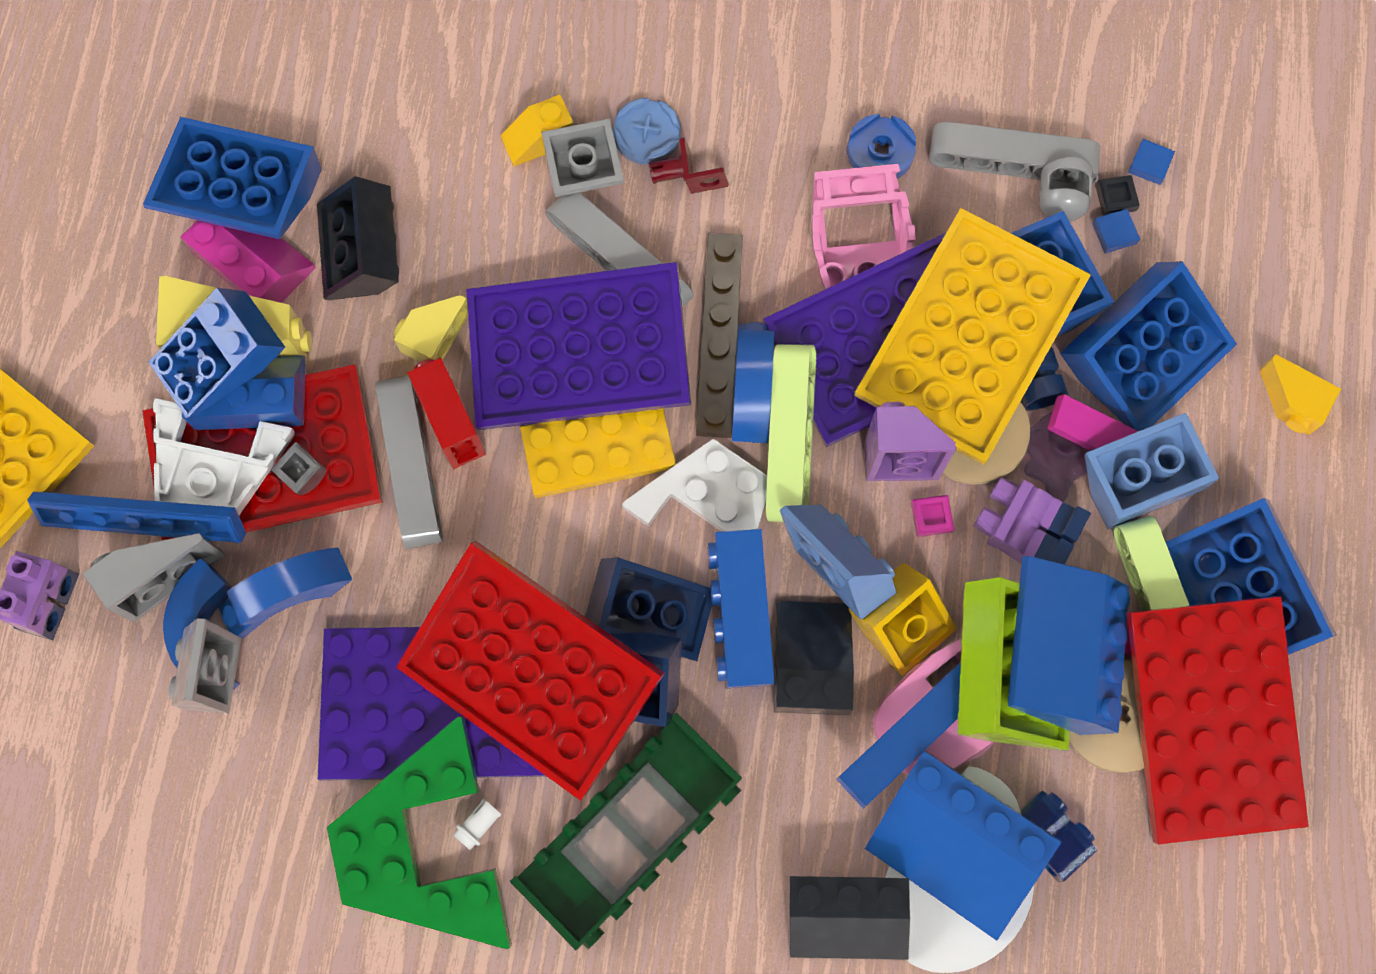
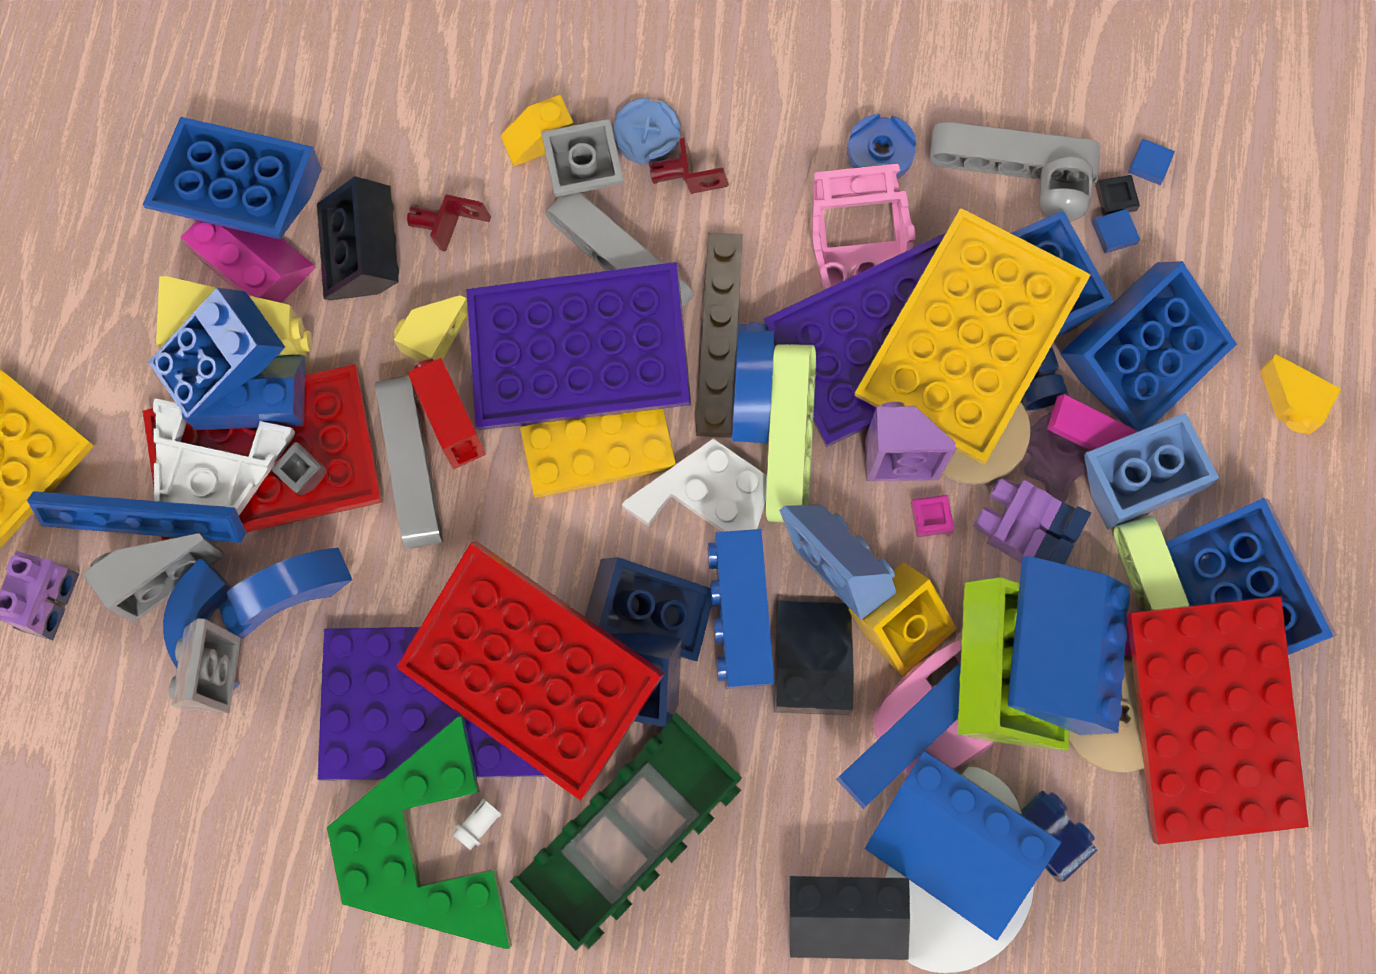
(443, 221): none -> dark red bracket

